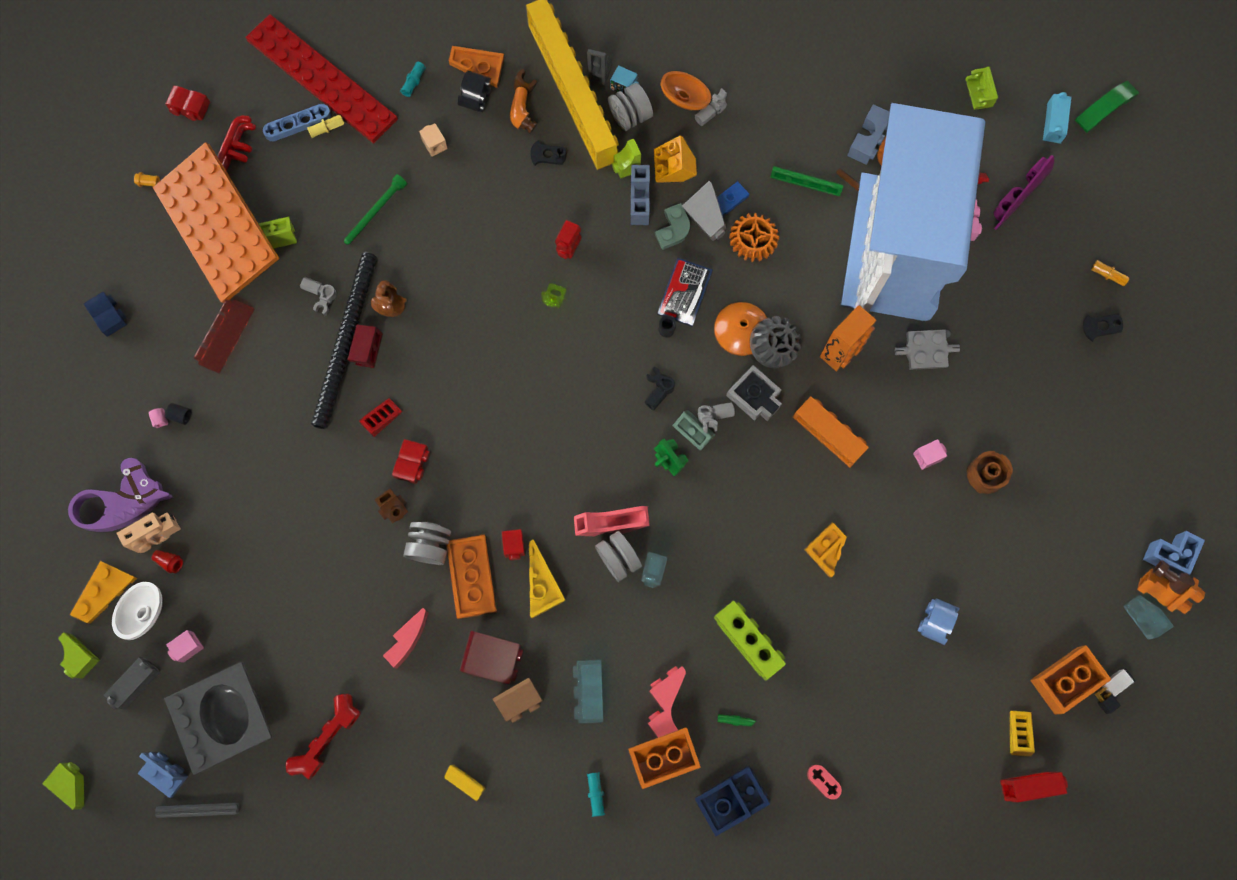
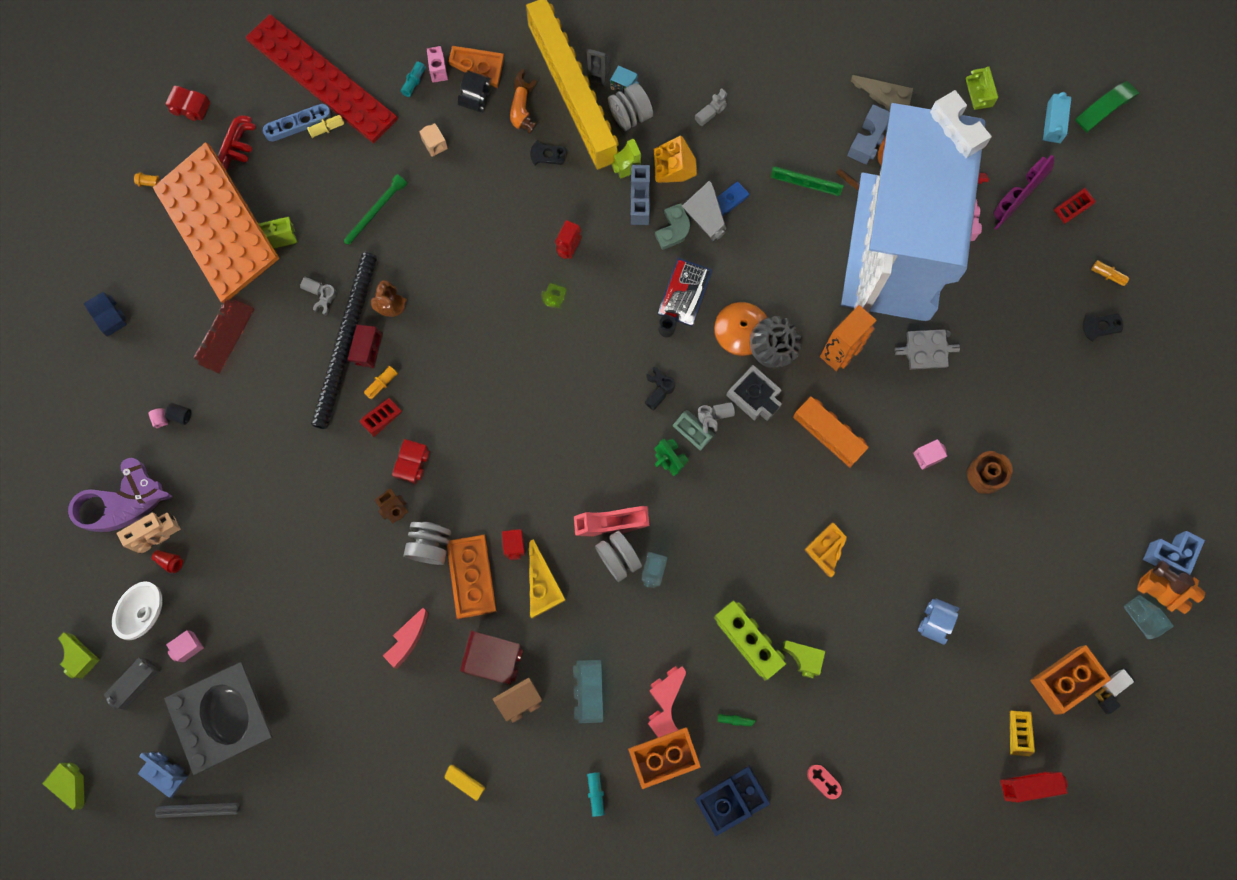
(101, 589): light orange wing -> none
(310, 763): red plate -> none
(380, 382): none -> light orange axle
(436, 64): none -> bright pink leg
(685, 90): orange dish -> none
(769, 236): orange gear -> none
(807, 658): none -> lime arch
(884, 92): none -> dark tan wing
(967, 138): none -> white arch
(1087, 198): none -> red slope

